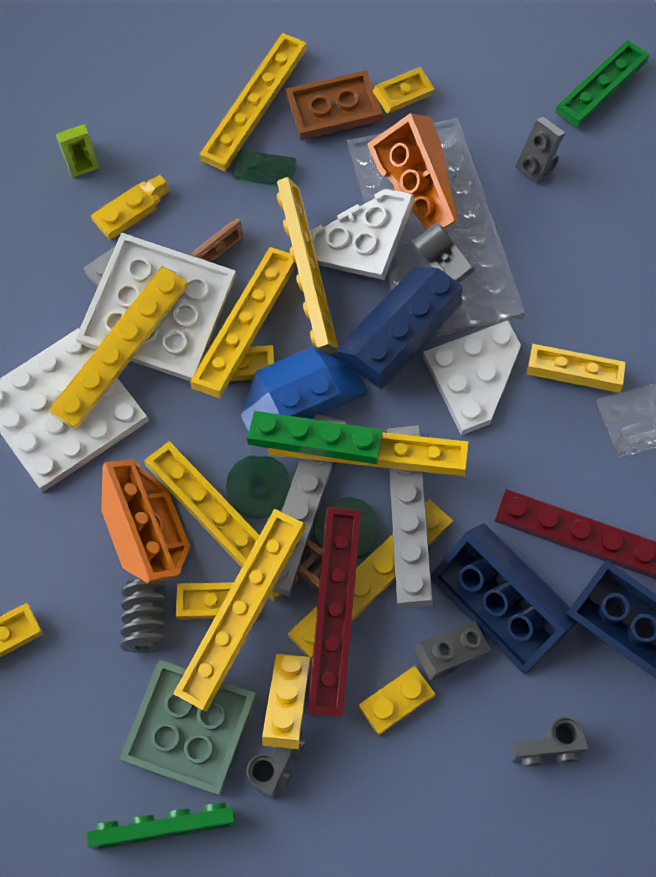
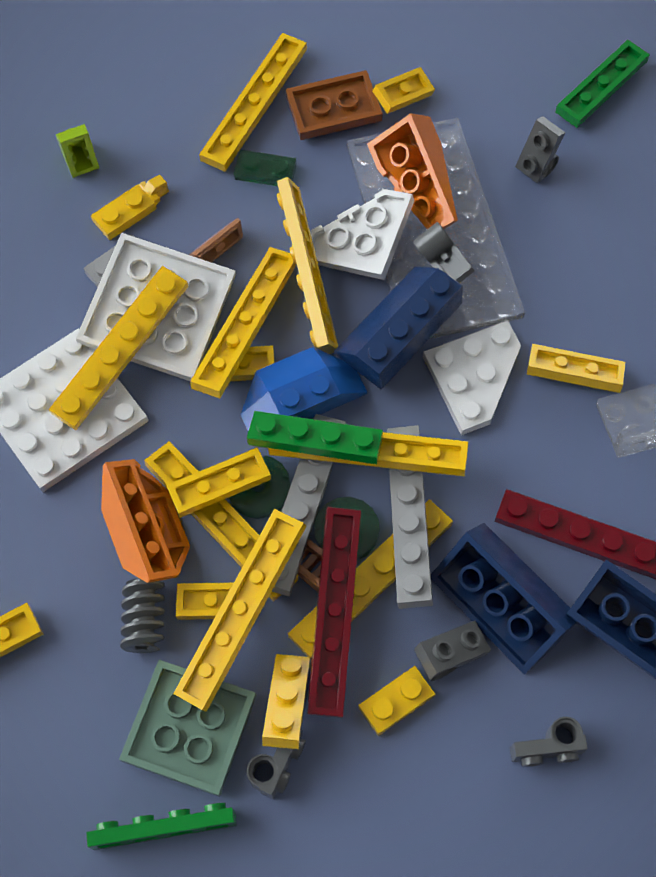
(218, 482): none -> yellow plate

